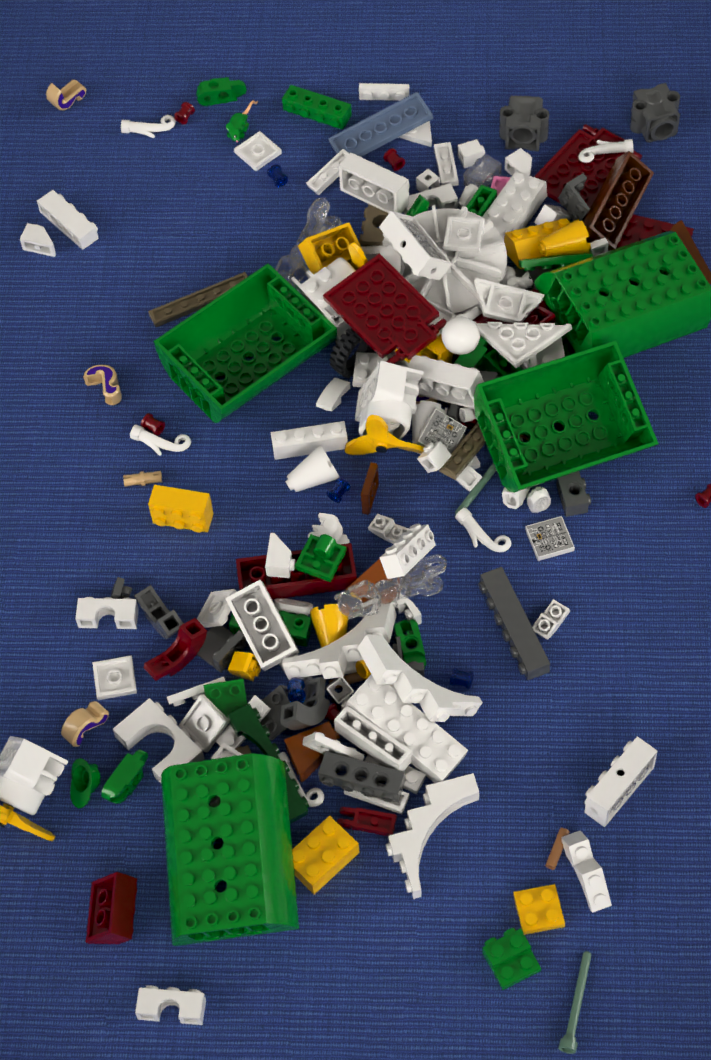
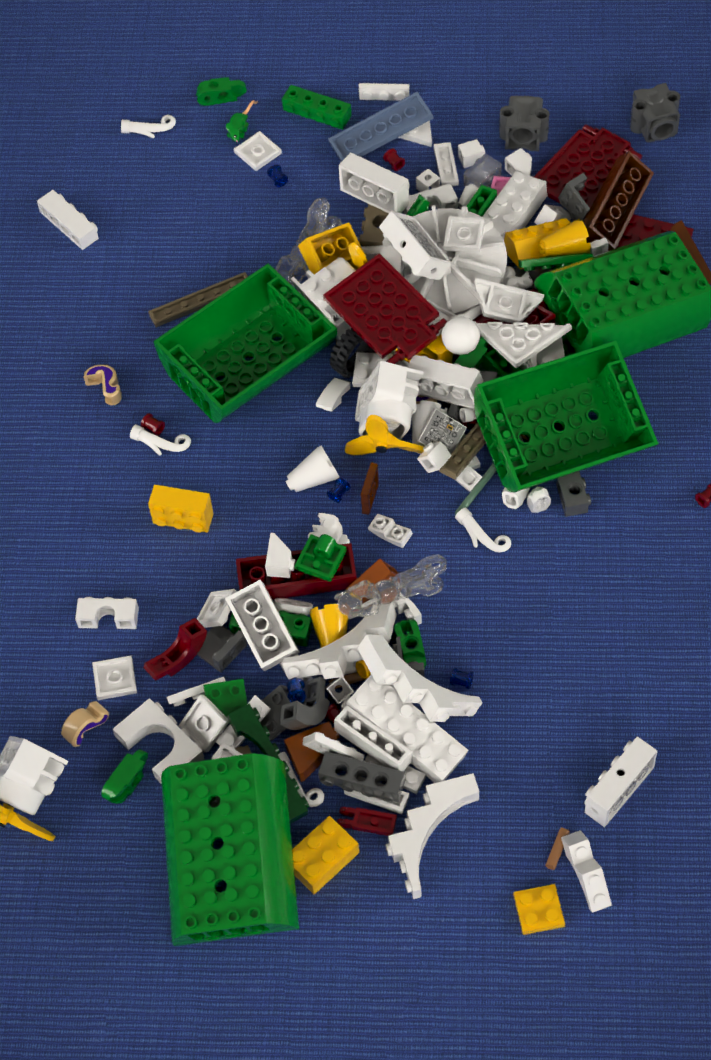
(37, 240): white slope -> none
(65, 97): tan animal -> none
(83, 782): green piece -> none
(111, 909): dark red slope -> none
(119, 590): dark grey tile -> none
(142, 478): tan pin -> none
(153, 1000): white arch -> none
(162, 619): dark grey arch -> none
(184, 113): dark red bush -> none
(244, 665): yellow slope -> none
(306, 439): white brick -> none
(327, 174): white plate -> none
(407, 551): white brick -> none
(510, 958): green plate -> none
(514, 624): dark grey brick -> none
(549, 538): tile -> none
(551, 619): white slope -> none
(568, 1042): sand green piece -> none
(605, 147): white plant -> none

